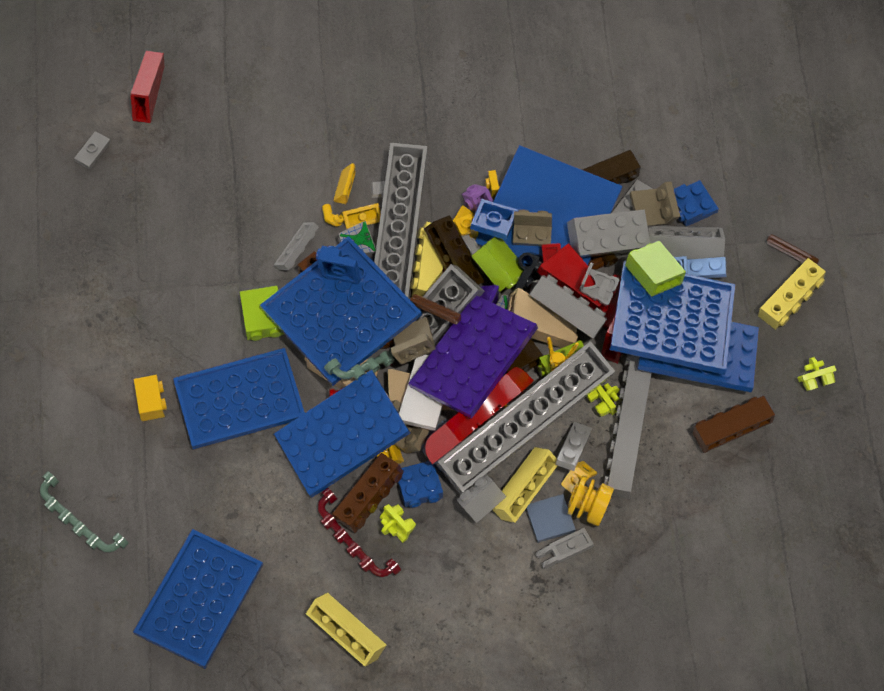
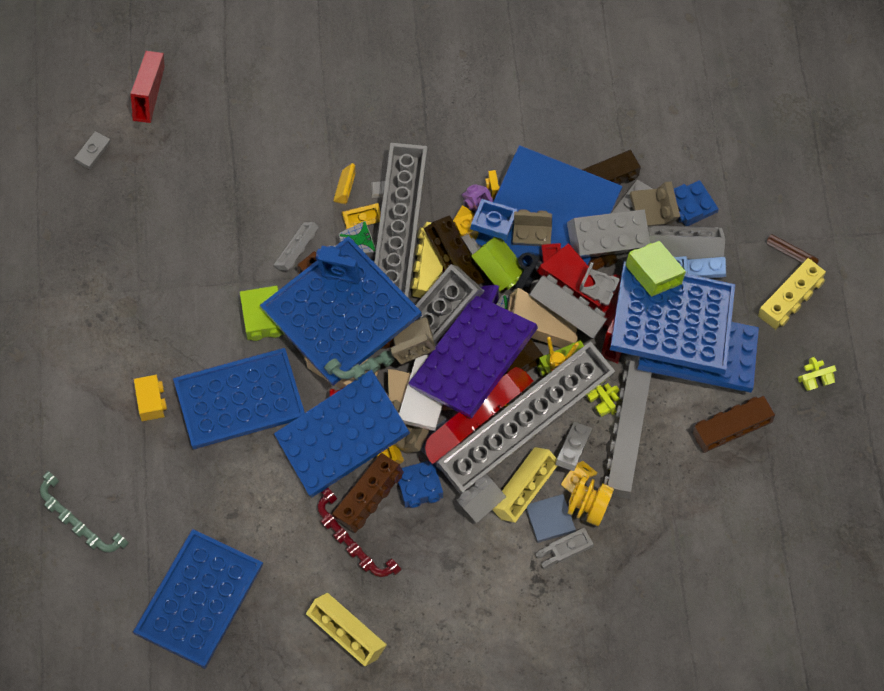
(335, 220): yellow arm -> none
(395, 524): neon yellow hips -> none
(436, 309): reddish brown axle -> none

